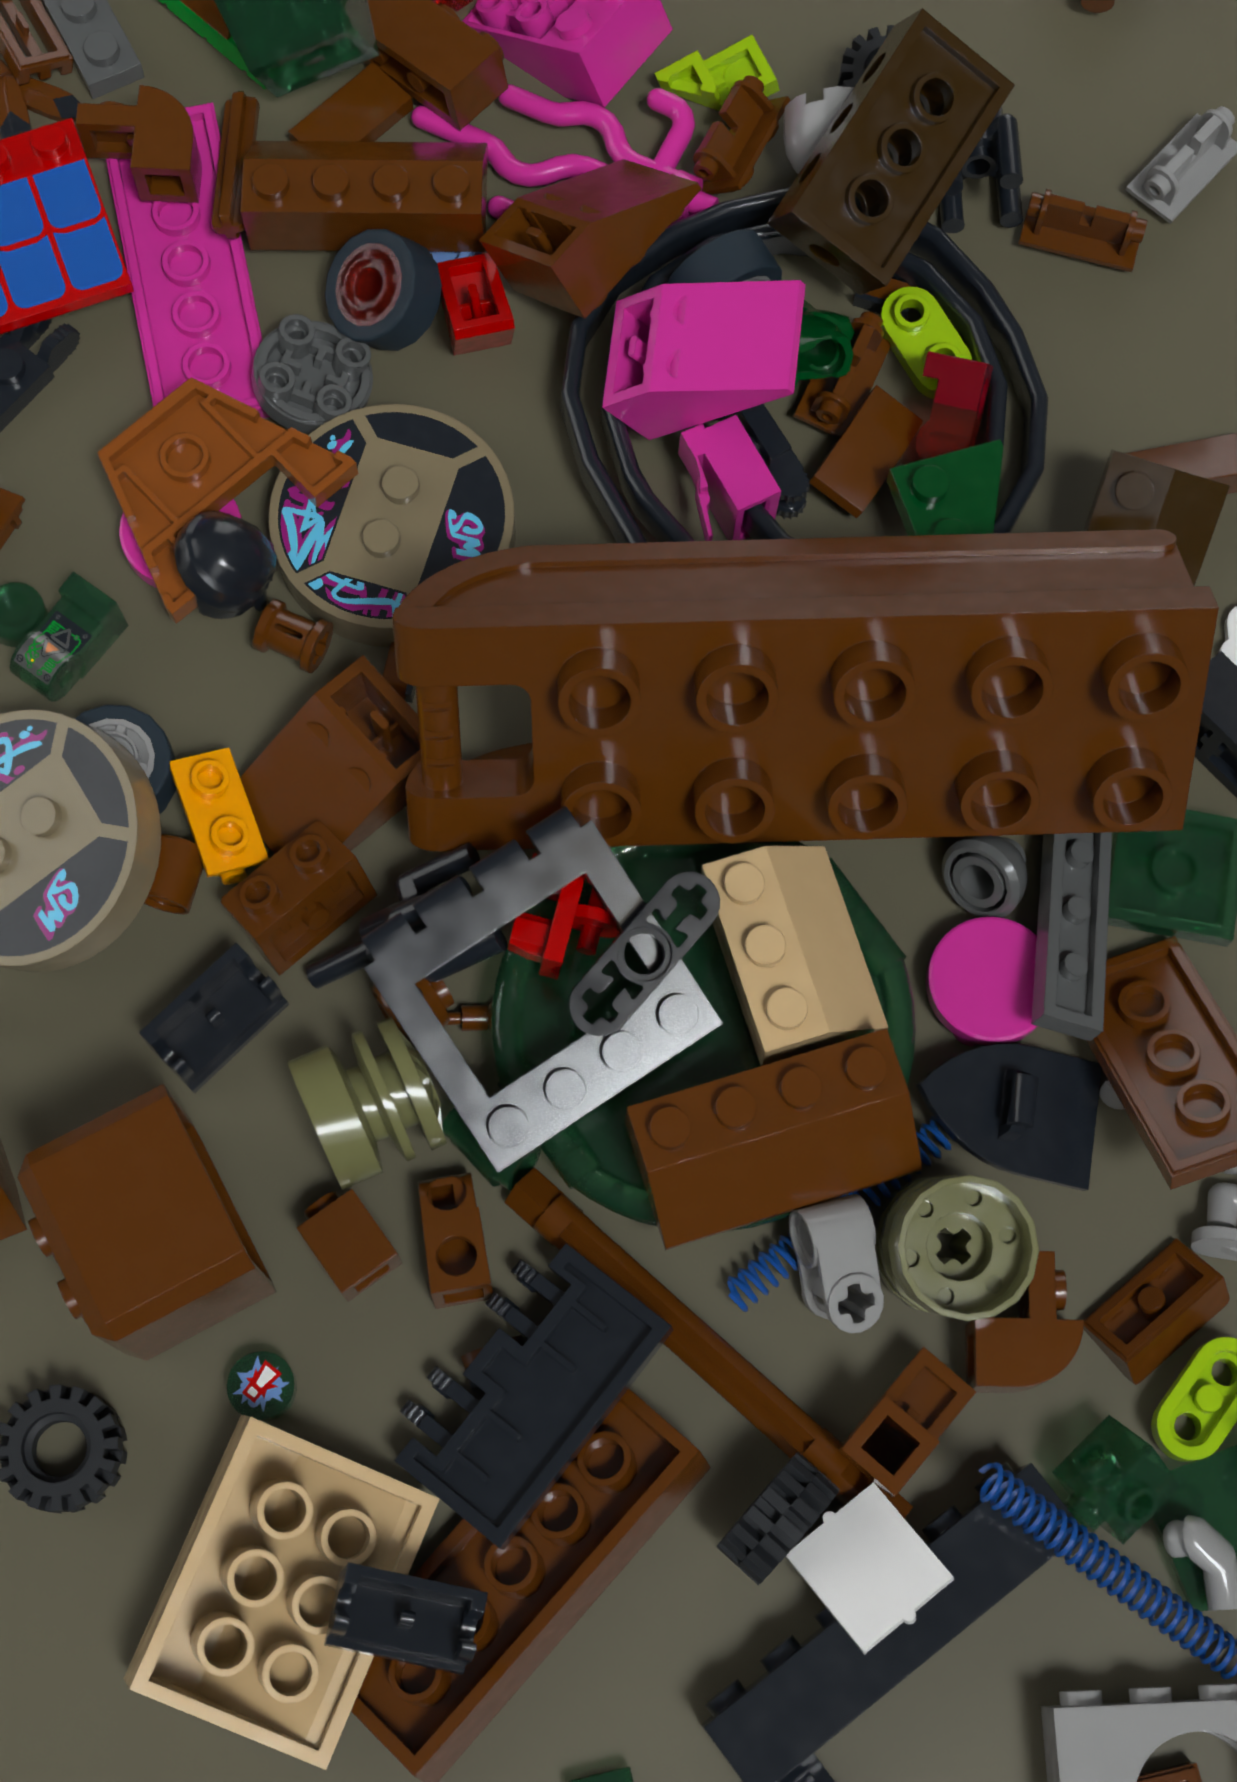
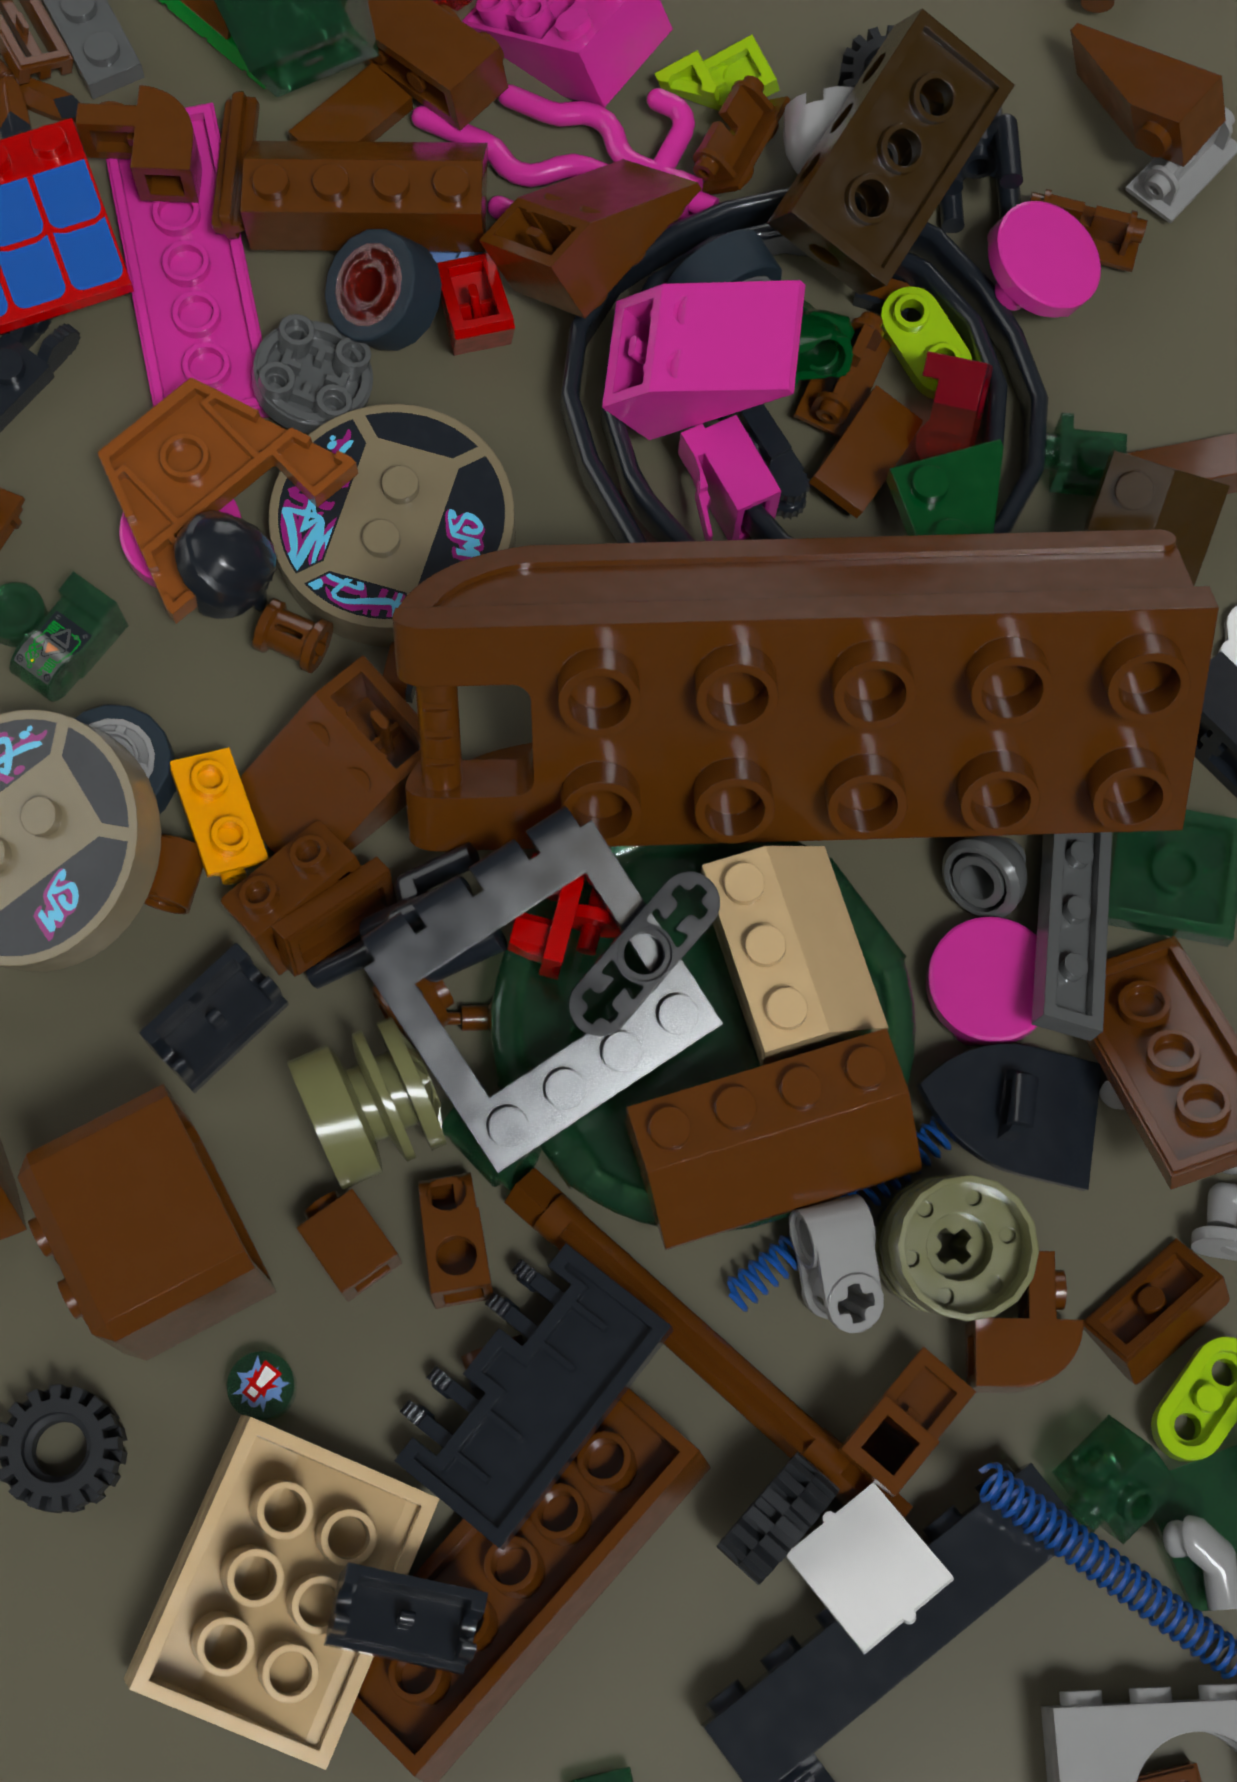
(332, 916): none -> reddish brown tile
(1043, 260): none -> dark pink tile
(1078, 456): none -> clear green bracket
(1153, 98): none -> reddish brown slope

